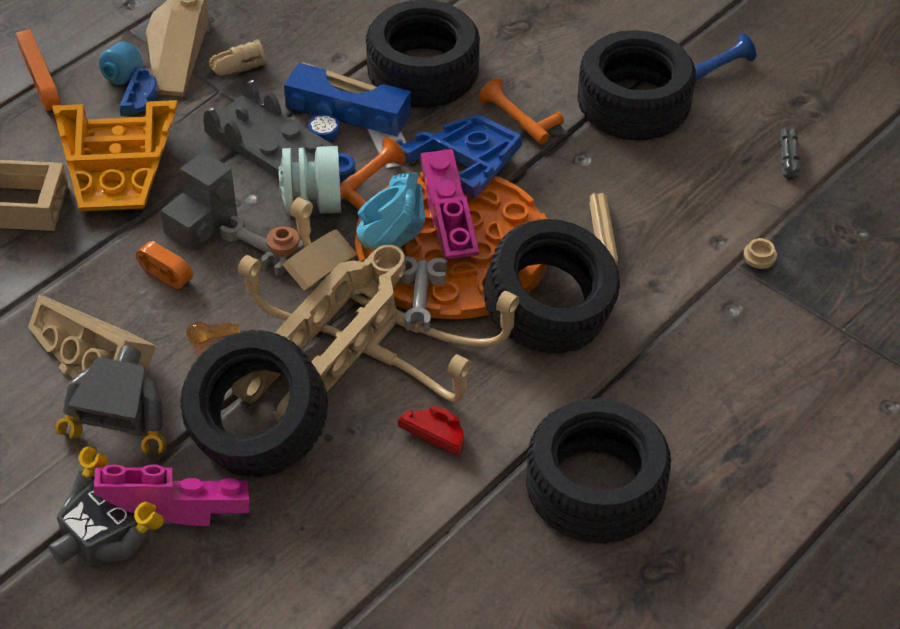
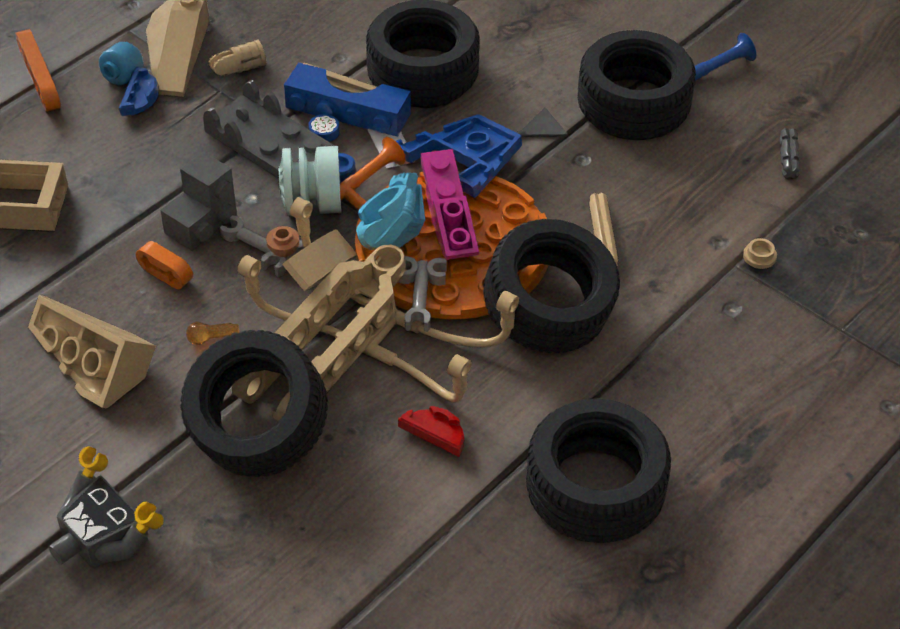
(113, 158): light orange wedge -> none
(116, 398): dark grey torso -> none
(177, 501): dark pink slope -> none
(493, 93): orange piece -> none

